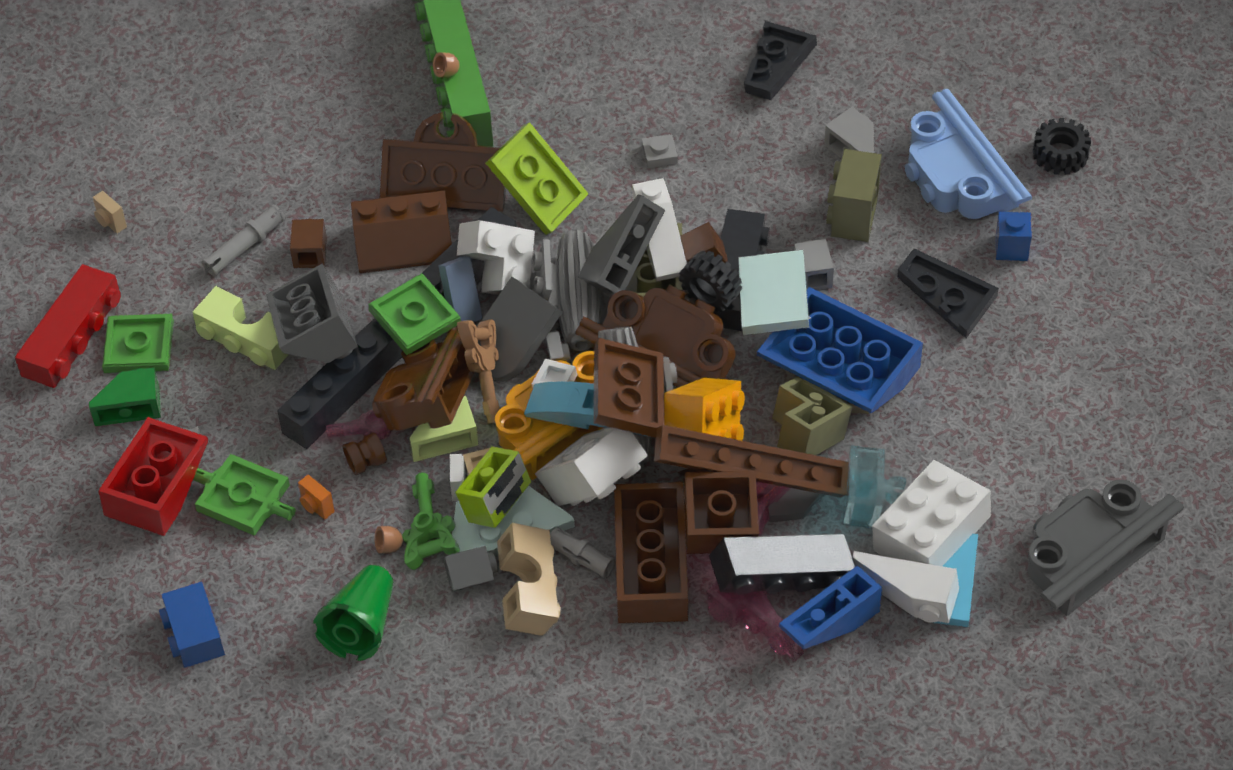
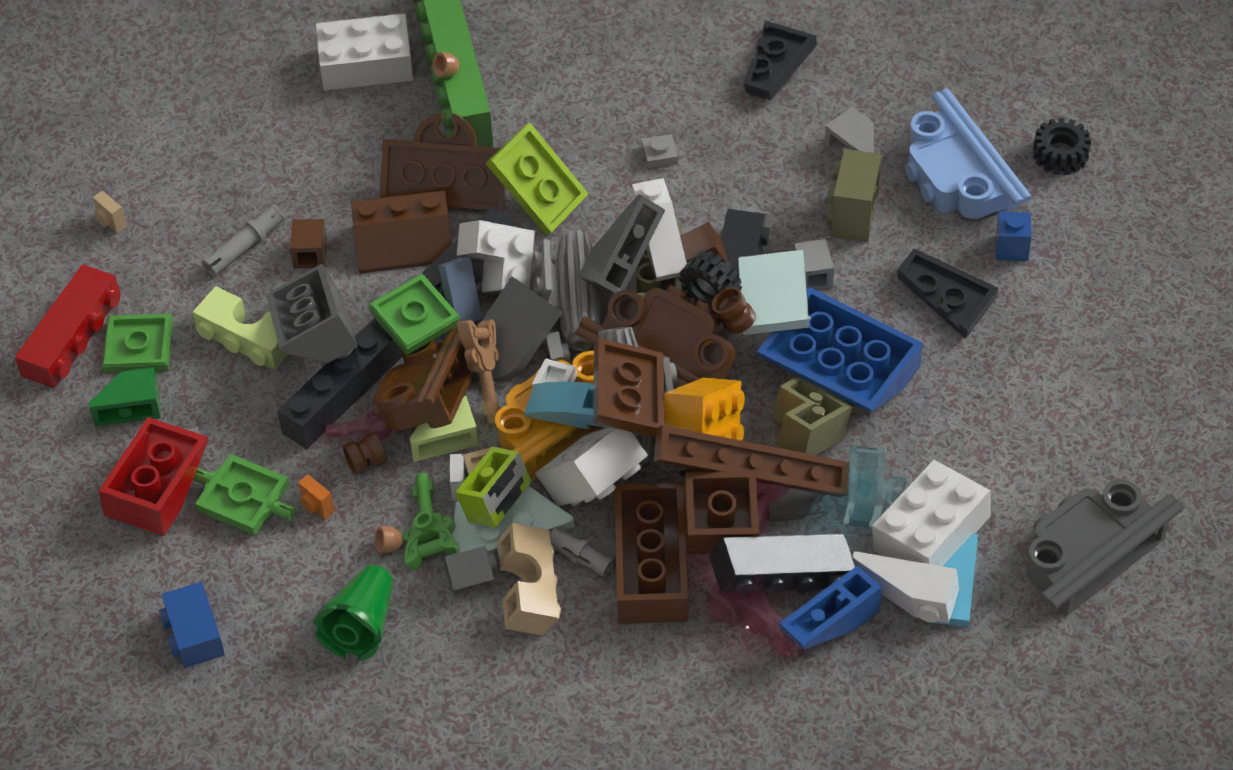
(364, 52): none -> white brick
(733, 310): none -> reddish brown wheel

